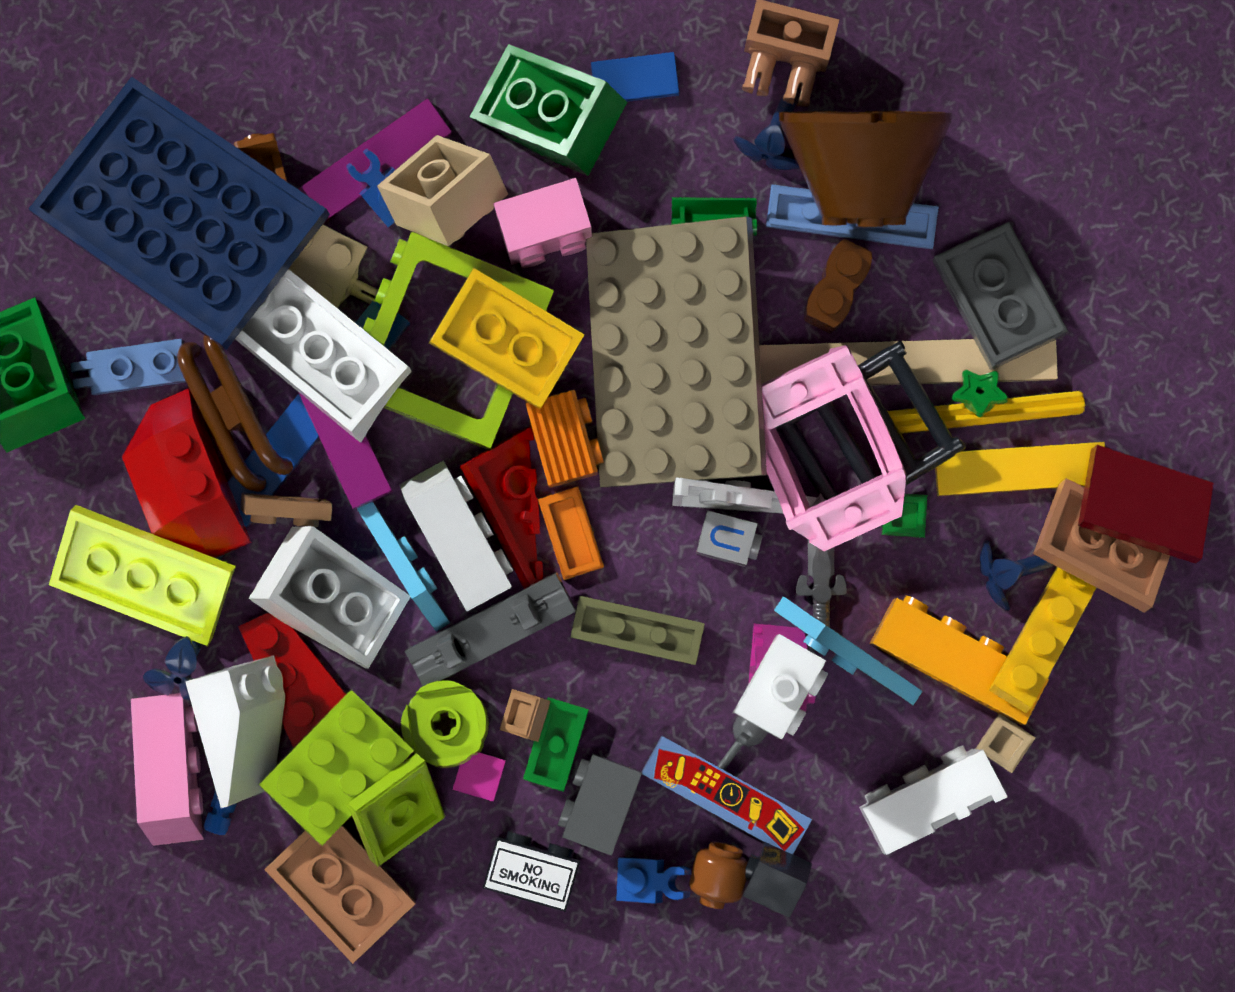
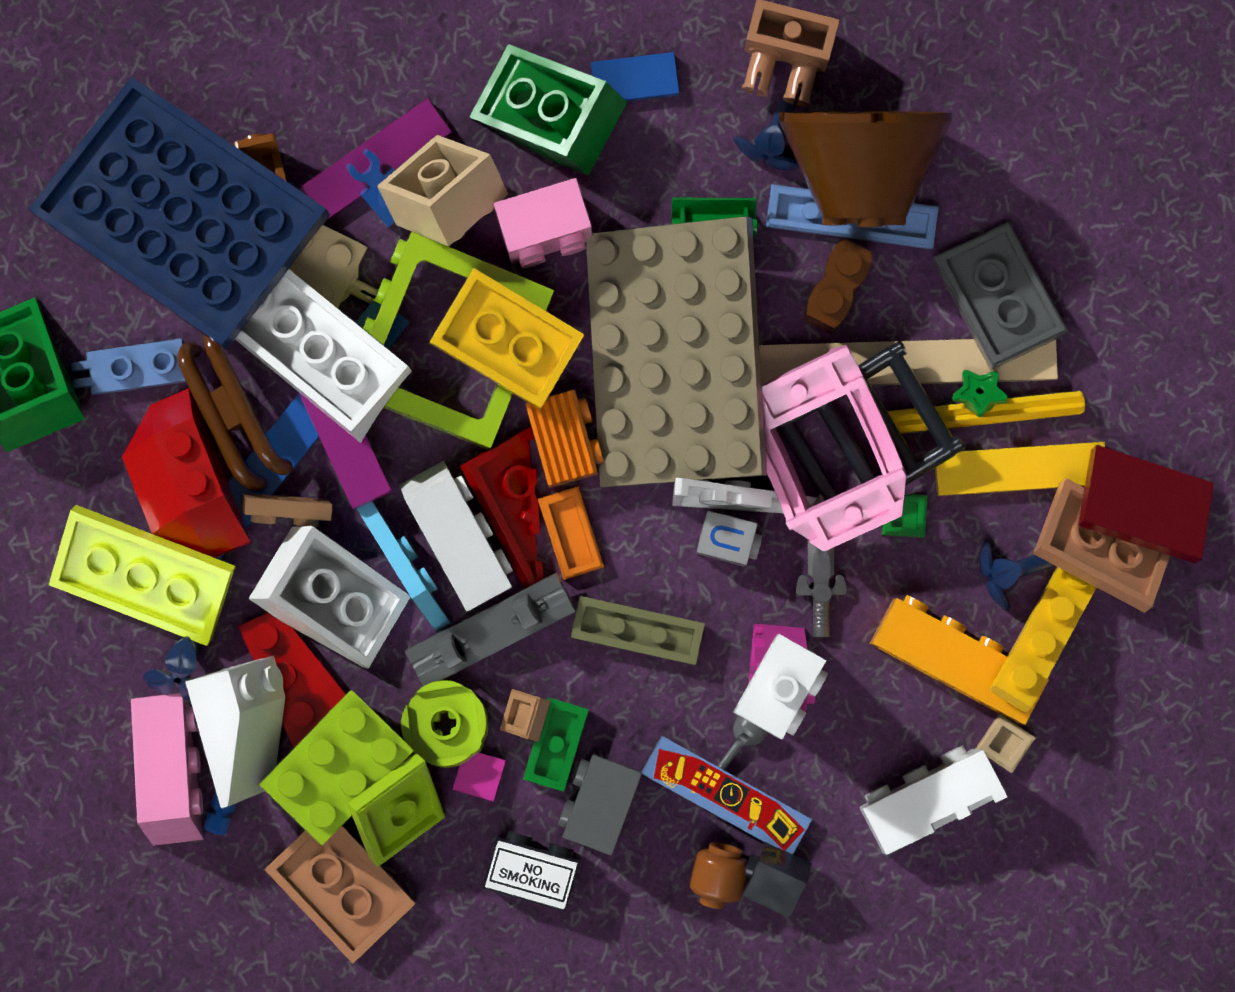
(646, 881): blue plate -> none
(847, 654): medium azure wing -> none

